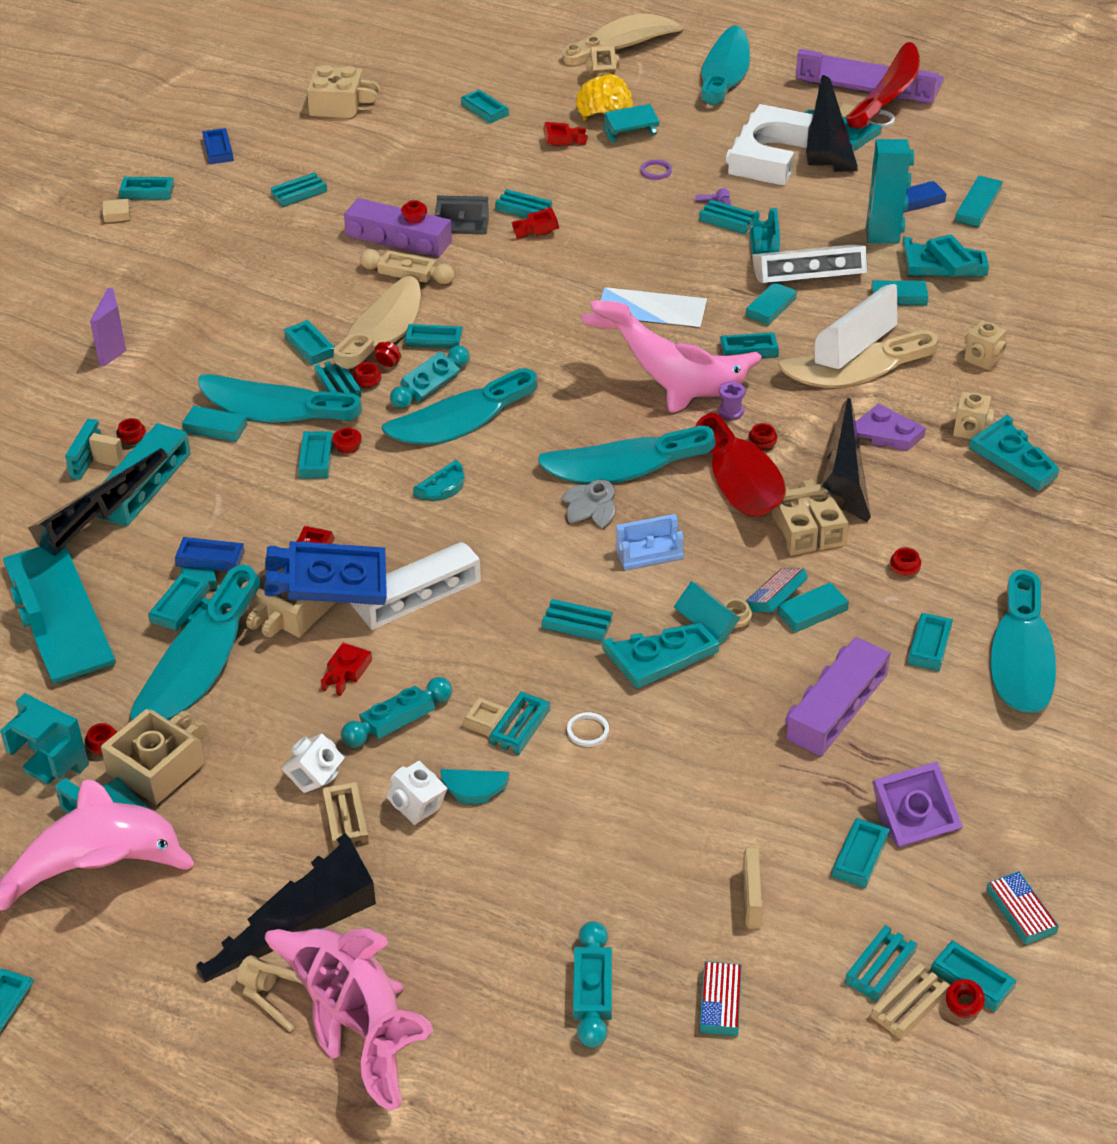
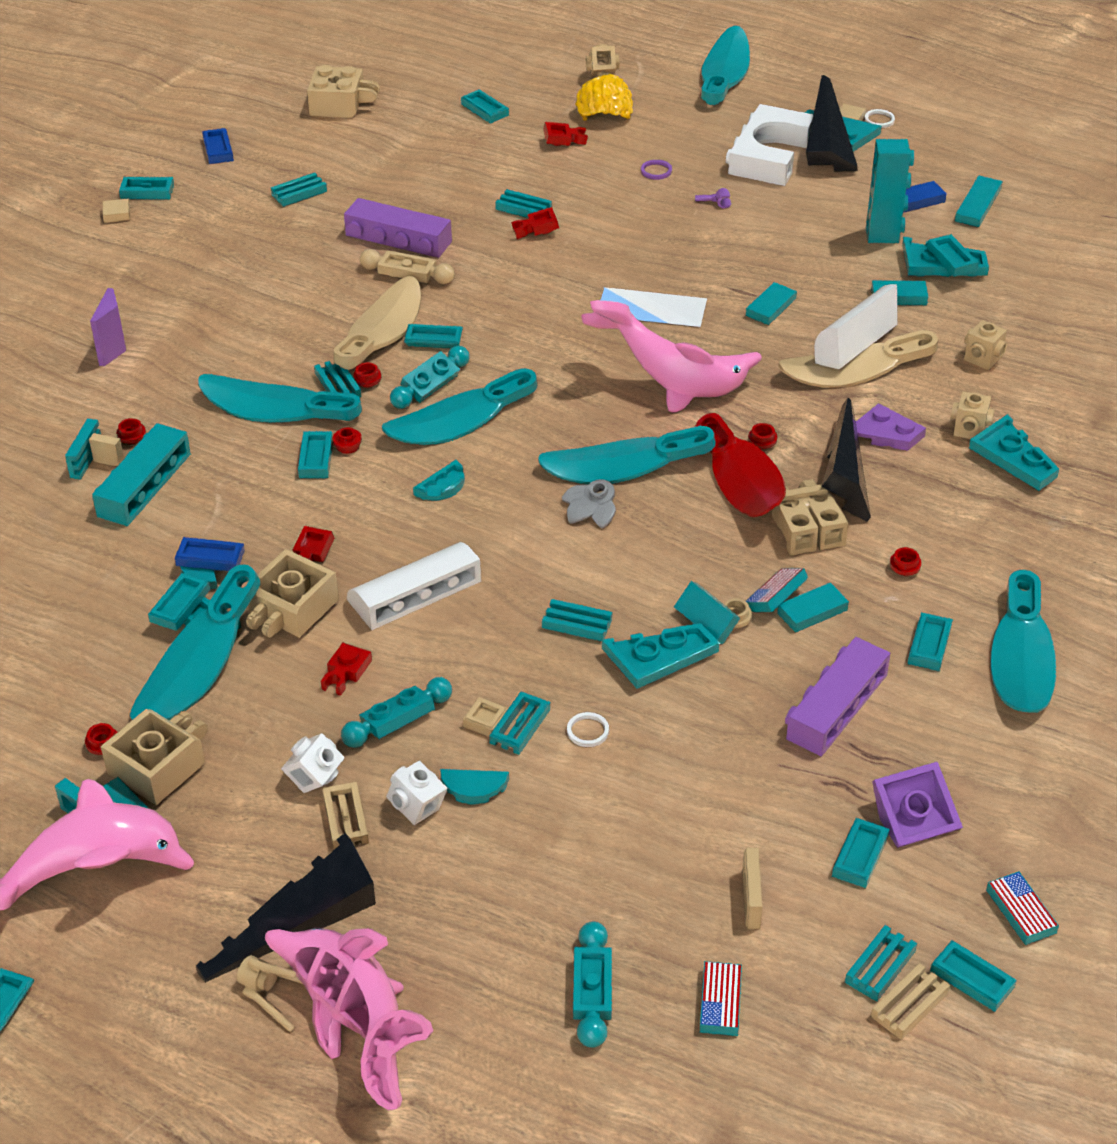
(48, 732): teal panel -> none
(58, 613): teal bracket -> none
(65, 523): black wedge -> none
(214, 423): teal tile -> none
(309, 342): teal tile -> none
(327, 572): blue tile -> none
(387, 354): red plate -> none
(414, 211): red plate -> none
(466, 213): dark grey hinge -> none
(620, 33): tan plant -> none
(630, 120): teal hinge -> none
(649, 542): light blue hinge -> none
(727, 216): teal tile -> none
(731, 400): medium lavender bush -> none
(762, 343): teal tile -> none
(765, 234): teal hinge -> none
(810, 263): white brick -> none
(862, 75): medium lavender bracket -> none
(896, 79): red plant -> none
(965, 987): red plate -> none

